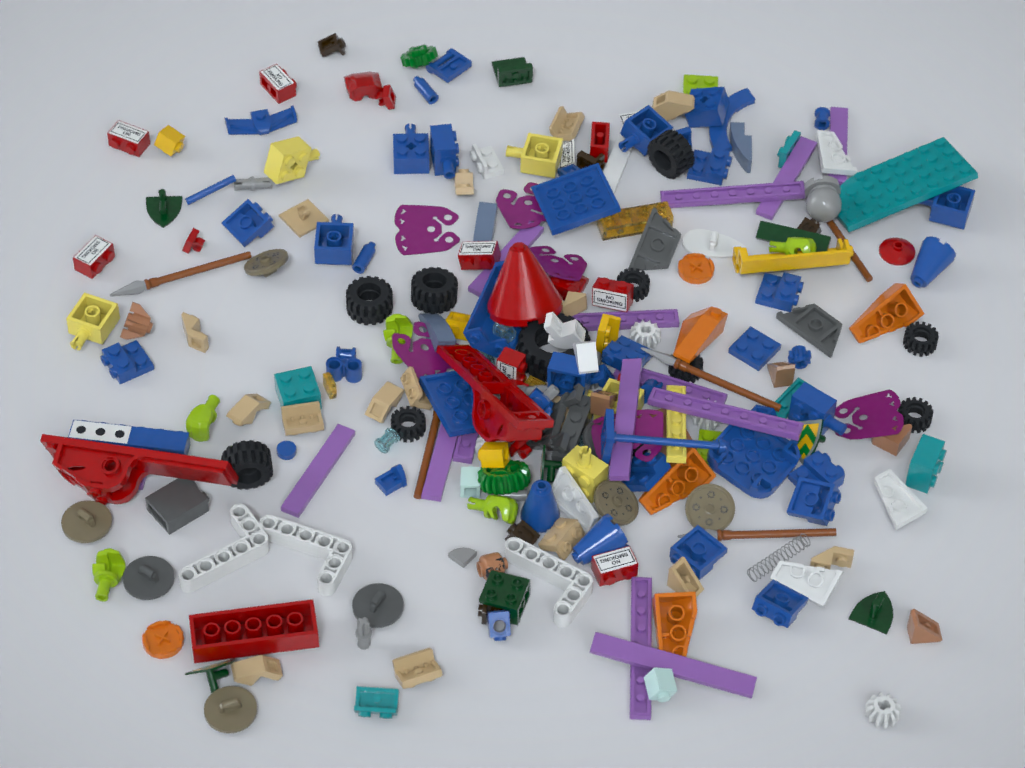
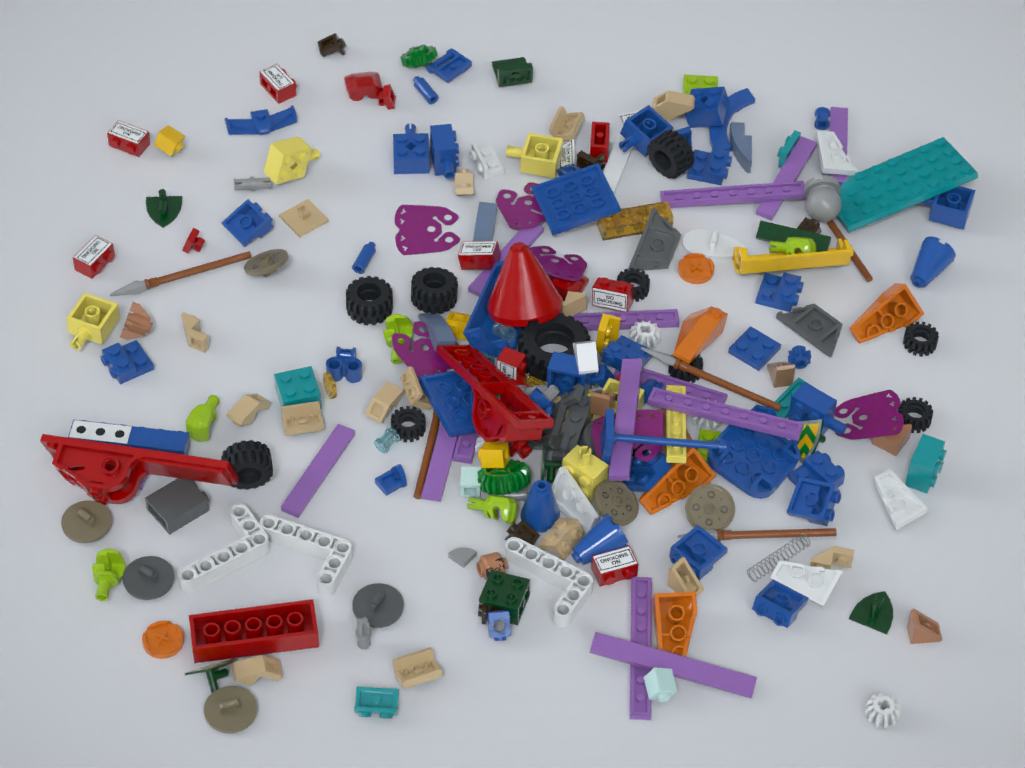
(211, 189): blue piece -> none
(286, 450): blue tile -> none
(334, 242): blue brick -> none
(563, 334): white brick -> none
(897, 251): red dish -> none

